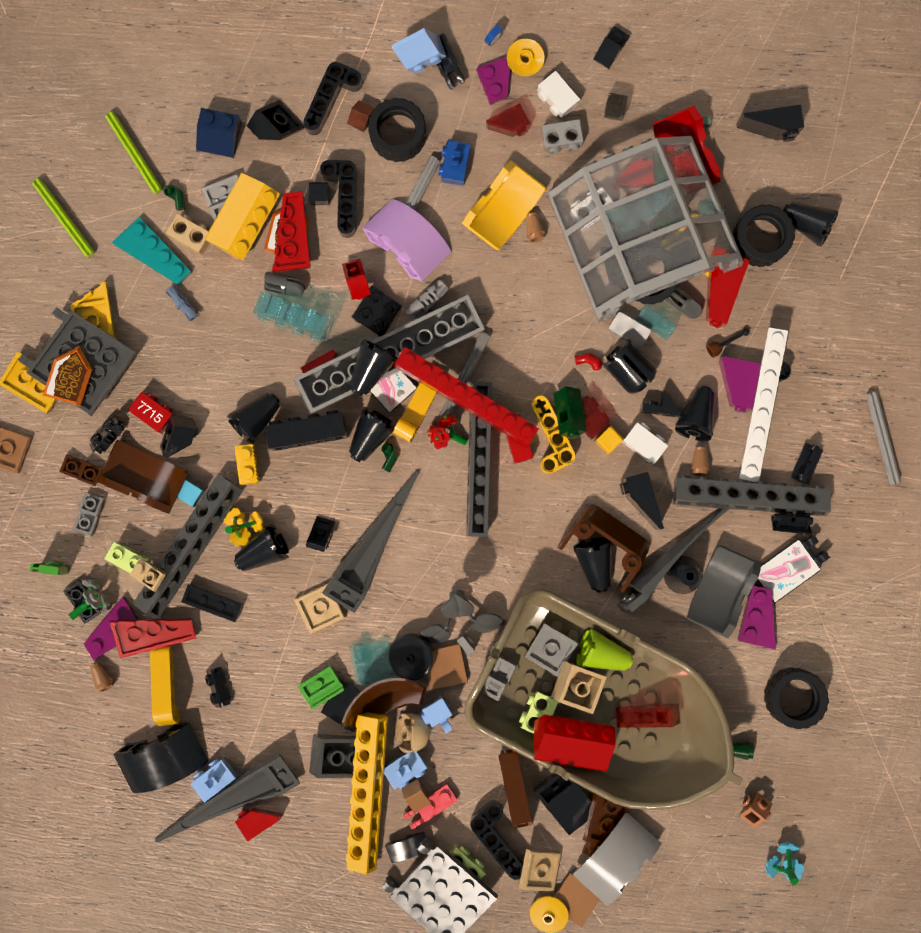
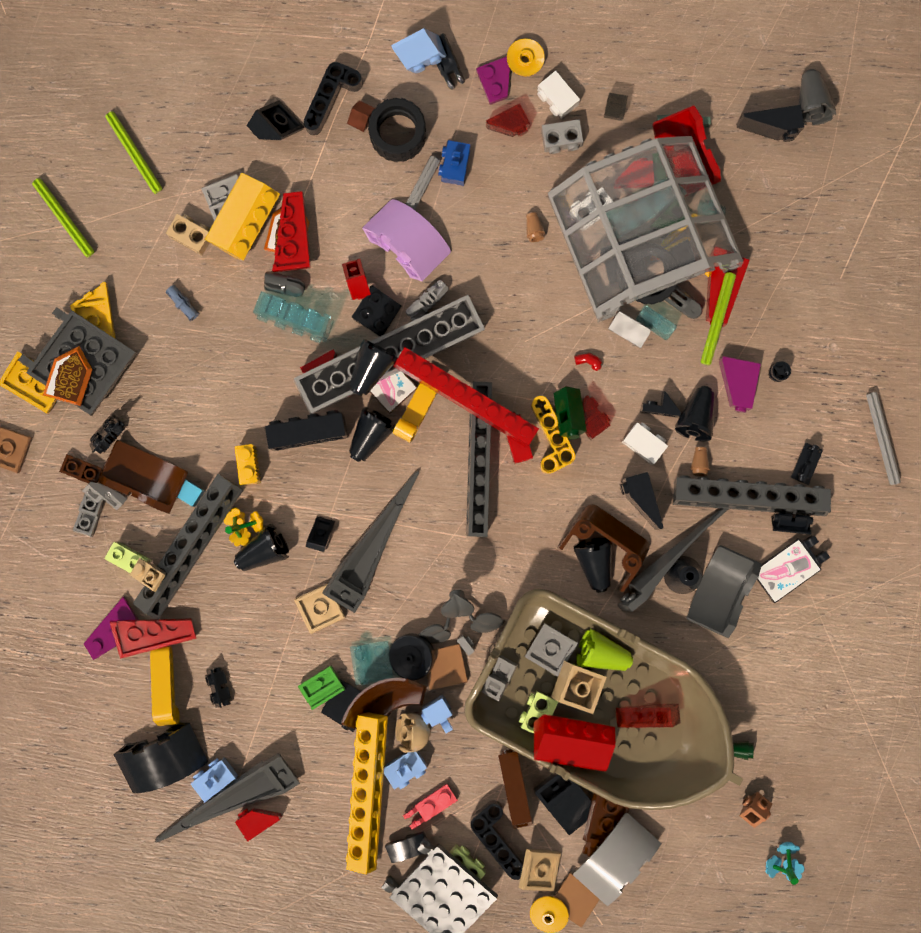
(53, 568): bright green plate -> none
(75, 595): black slope -> none
(91, 597): light grey plant -> none
(99, 491): none -> light grey slope
(101, 678): medium nougat cone -> none
(148, 248): teal wing -> none
(151, 412): red brick -> none
(177, 195): dark green arm -> none
(178, 435): black slope -> none
(212, 603): black plate -> none
(217, 132): dark blue slope -> none
(254, 416): black cone -> none
(319, 193): black piece -> none
(332, 756): dark grey slope -> none
(343, 198): black beam -> none
(390, 455): dark green arm -> none
(416, 795): medium nougat piece -> none
(440, 436): red plant -> none
(468, 368): light grey axle -> none
(493, 35): blue tile -> none
(505, 206): yellow panel -> none
(609, 440): yellow piece -> none
(611, 47): black slope -> none
(630, 367): black cylinder -> none
(715, 348): hinge -> none
(718, 318): none -> lime axle
(758, 619): magenta wing -> none
(763, 404): white plate -> none
(776, 217): black tyre -> none
(812, 221): black cone -> none
(815, 99): none -> dark grey cone
(819, 698): black tyre -> none

